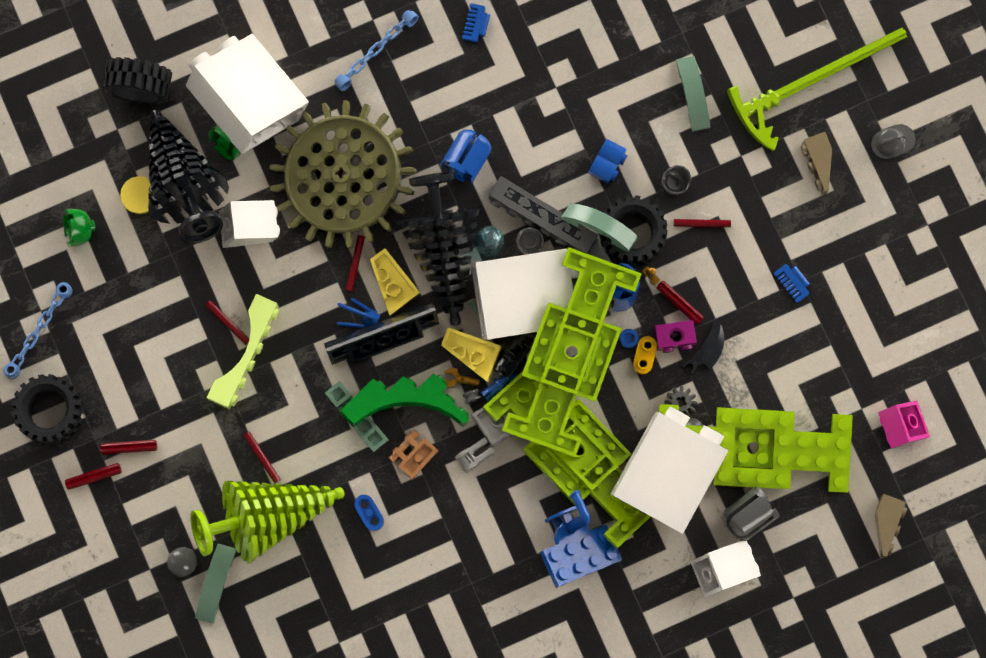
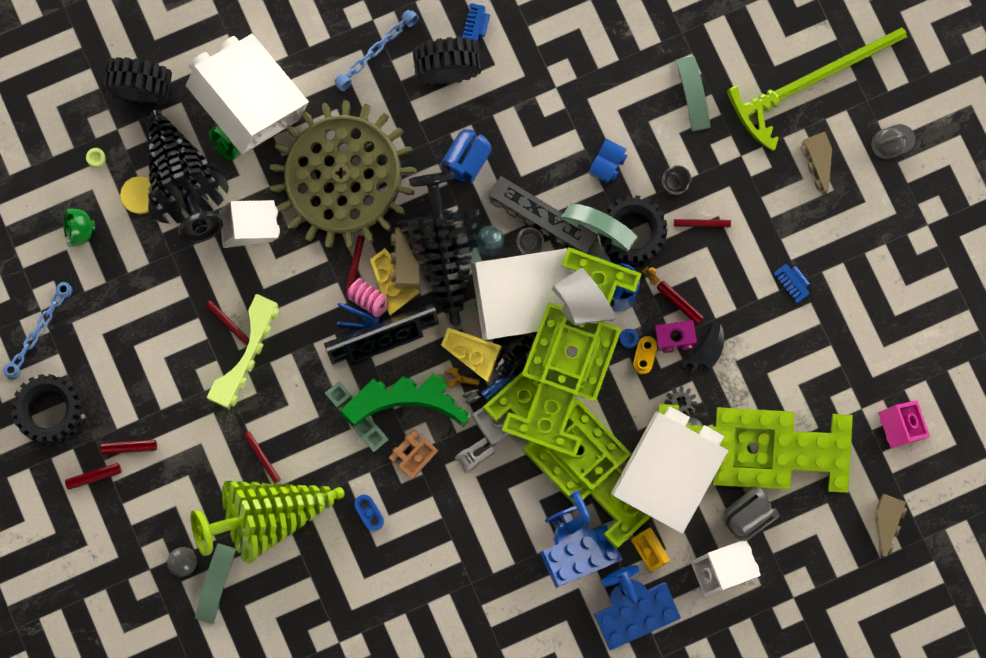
(95, 157): none -> yellowish green tile
(367, 297): none -> bright pink piece
(405, 265): none -> dark tan slope
(447, 60): none -> black tyre
(583, 299): none -> light grey slope
(636, 611): none -> blue plate
(650, 549): none -> yellow slope

